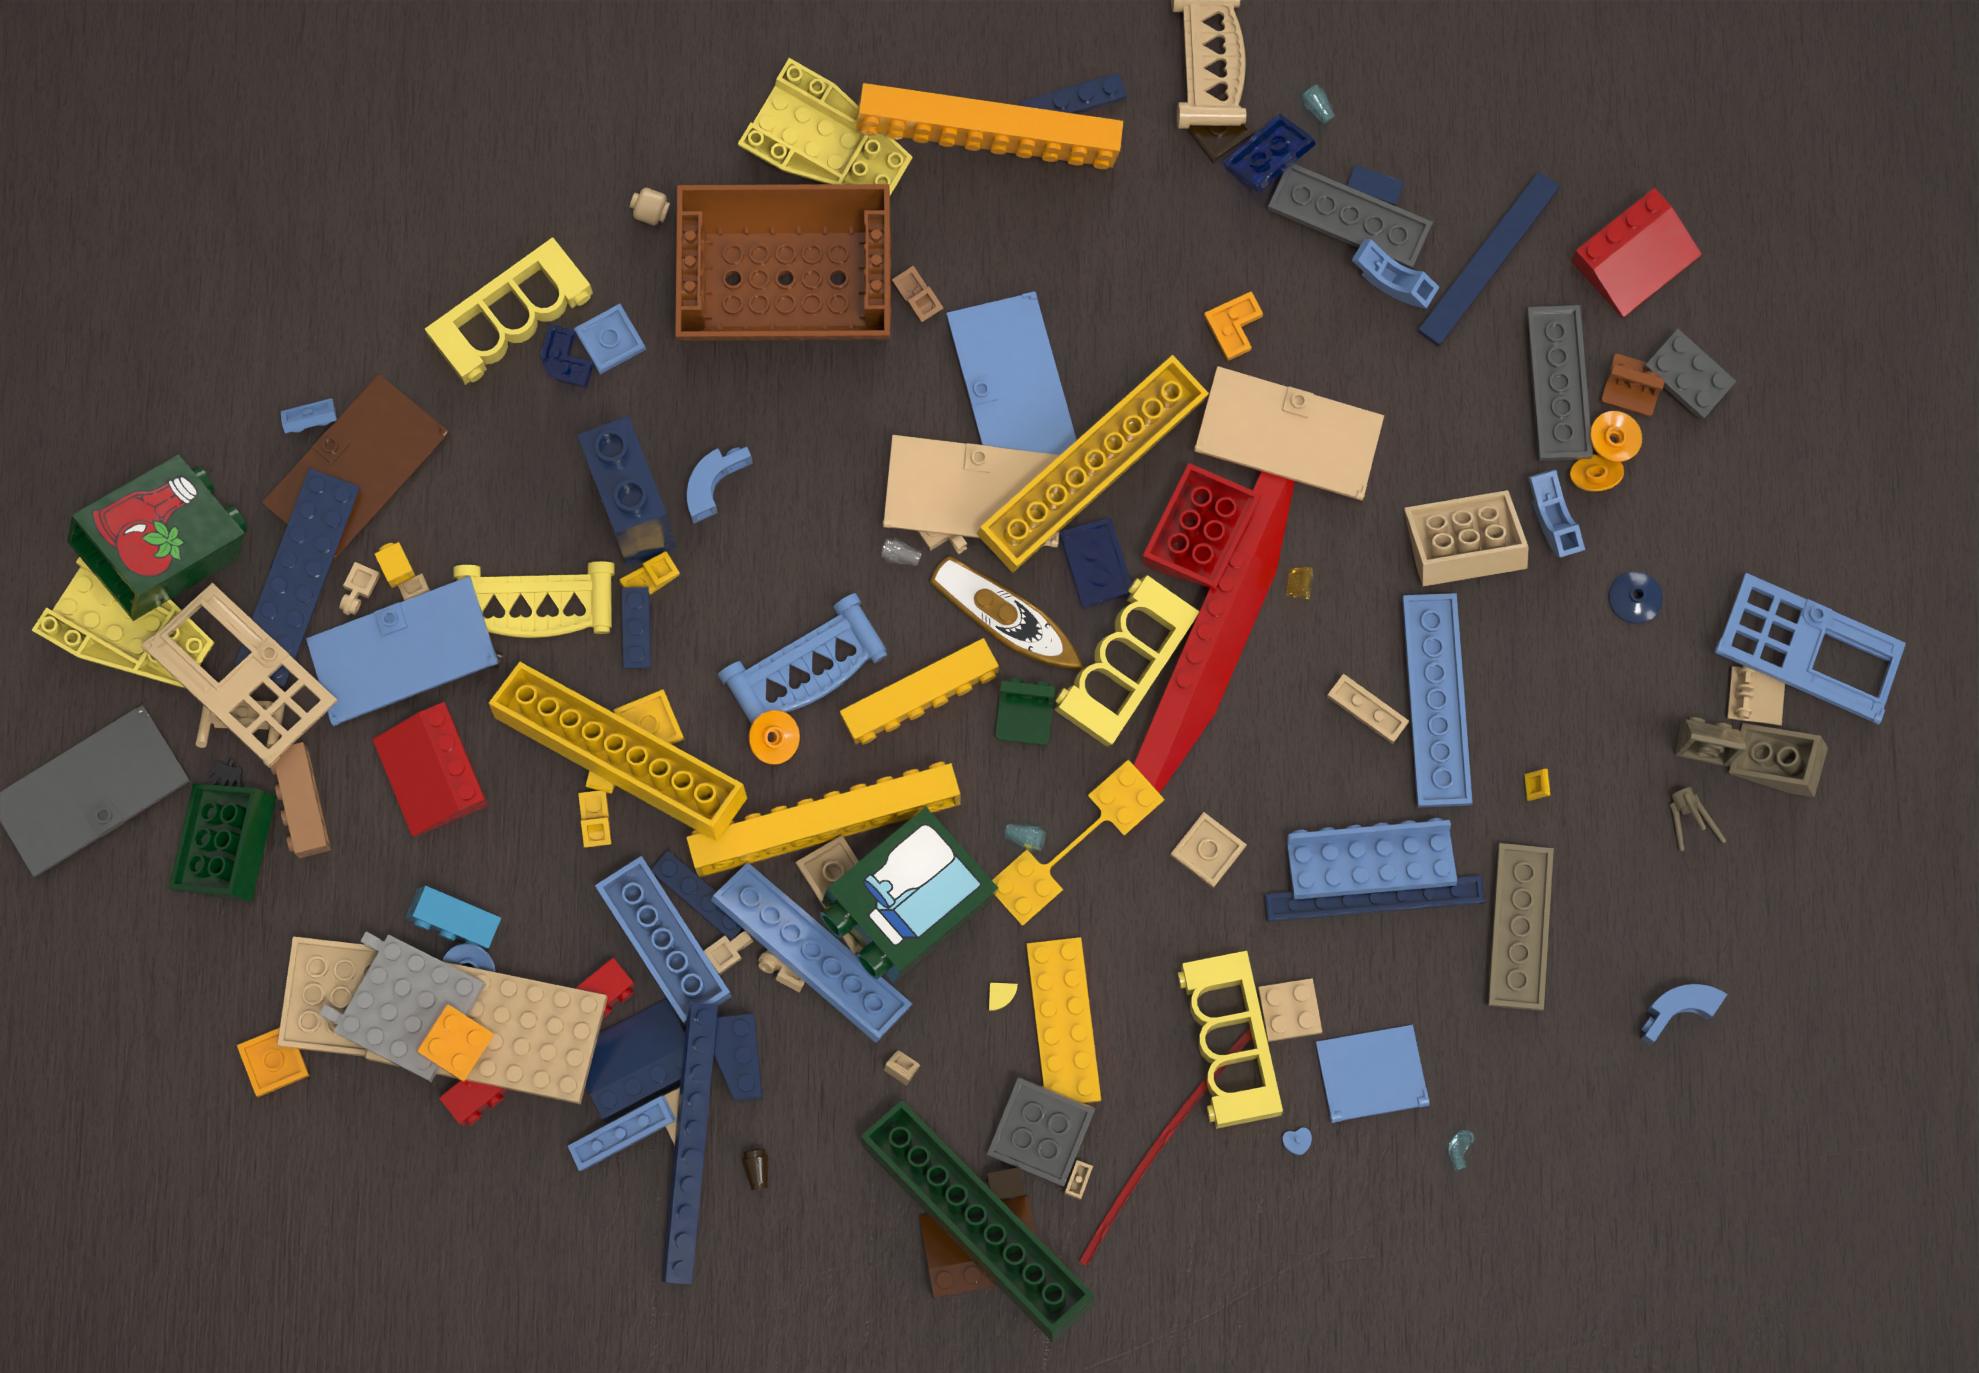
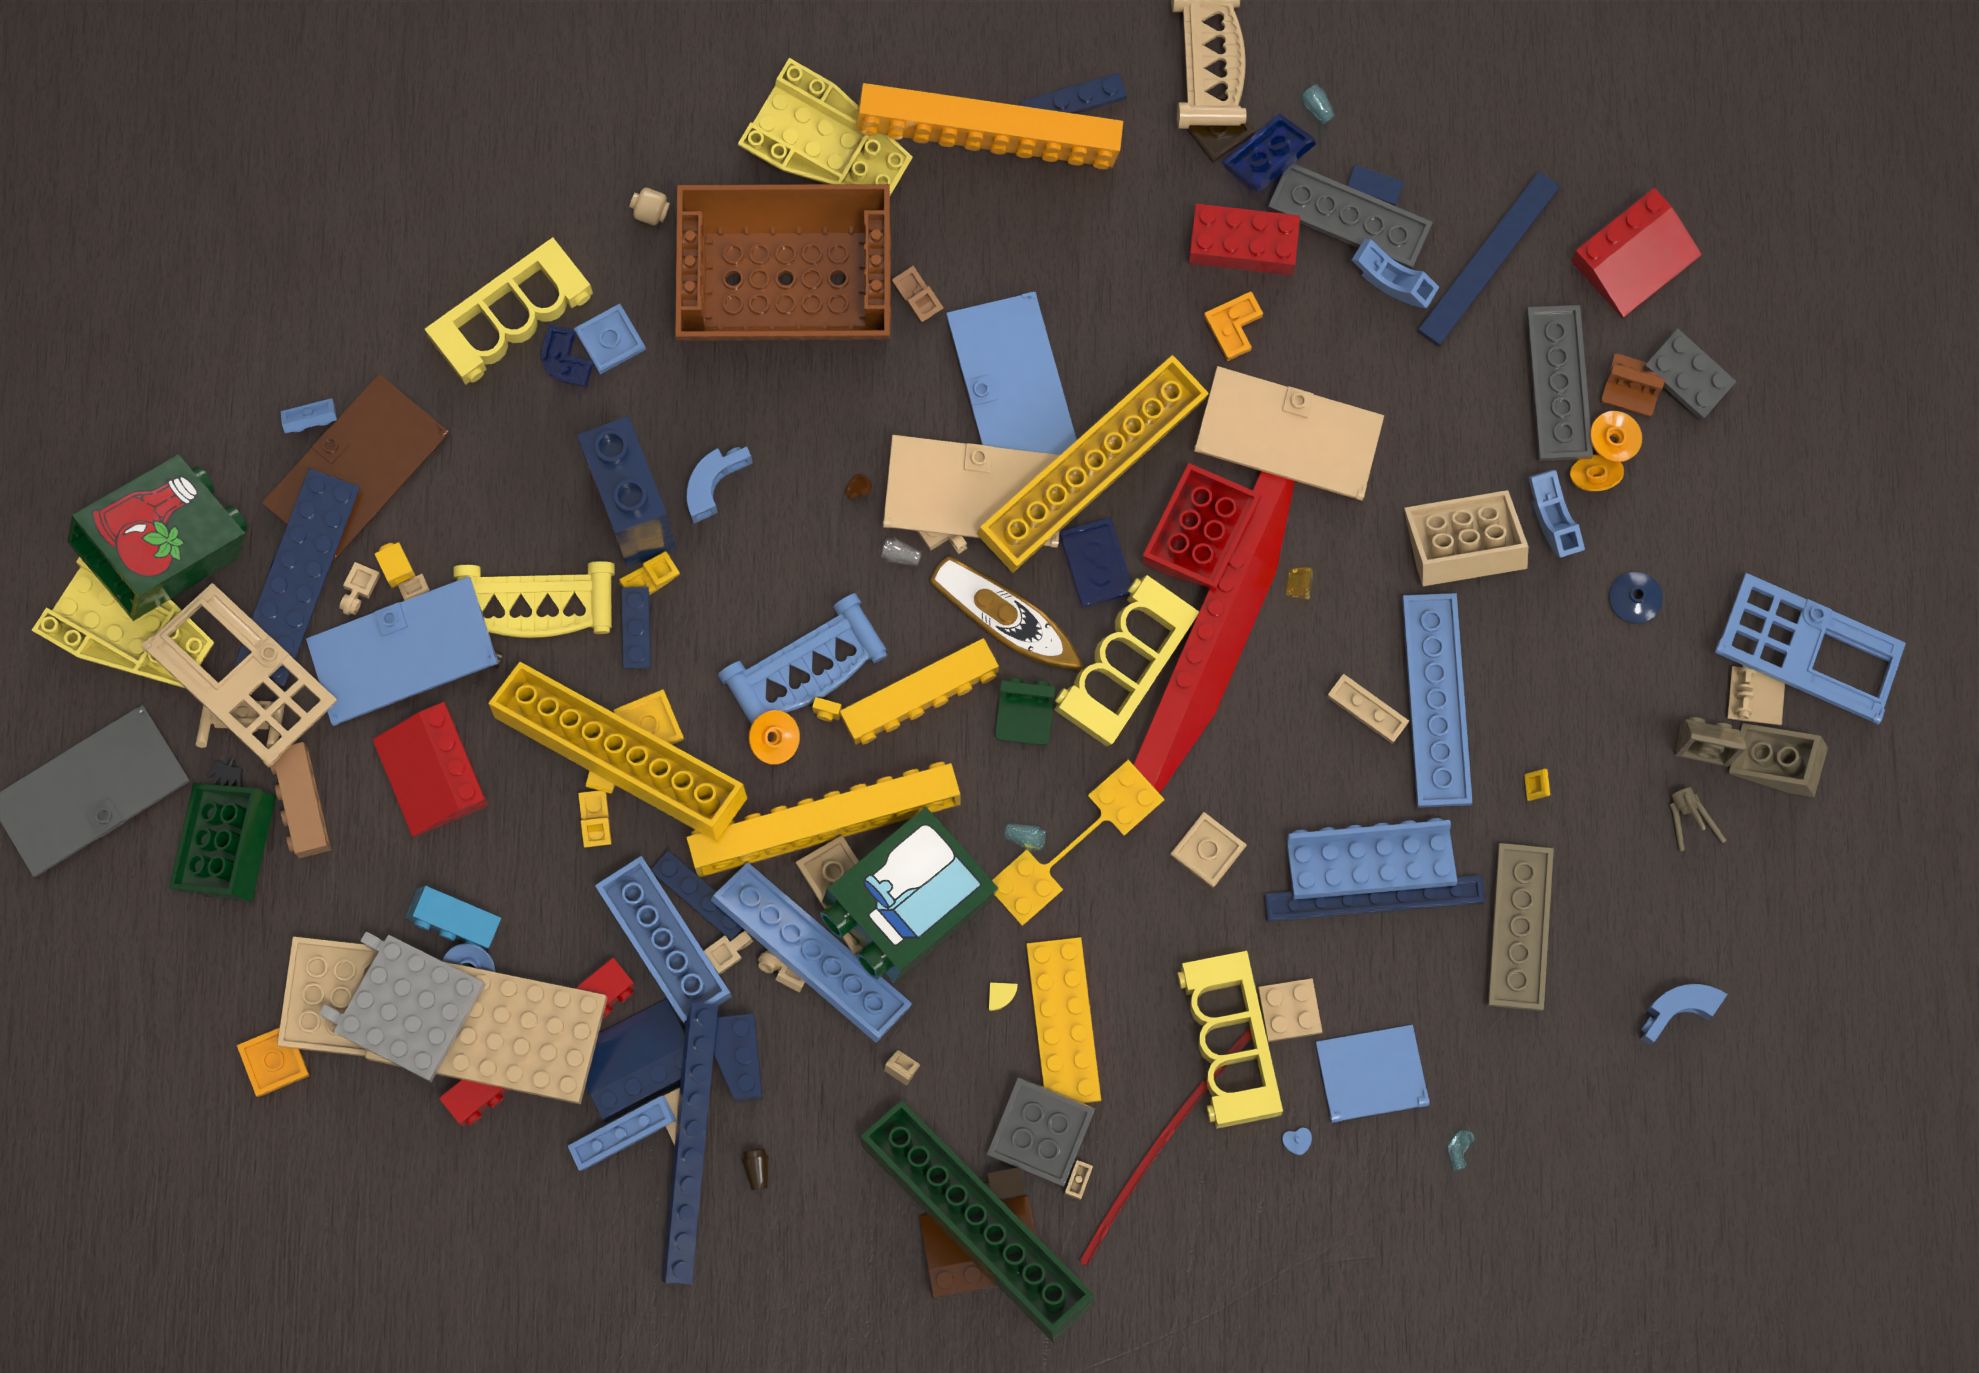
(454, 1042): light orange plate -> none
(826, 709): none -> yellow plate
(858, 486): none -> reddish brown piece
(1244, 239): none -> red brick

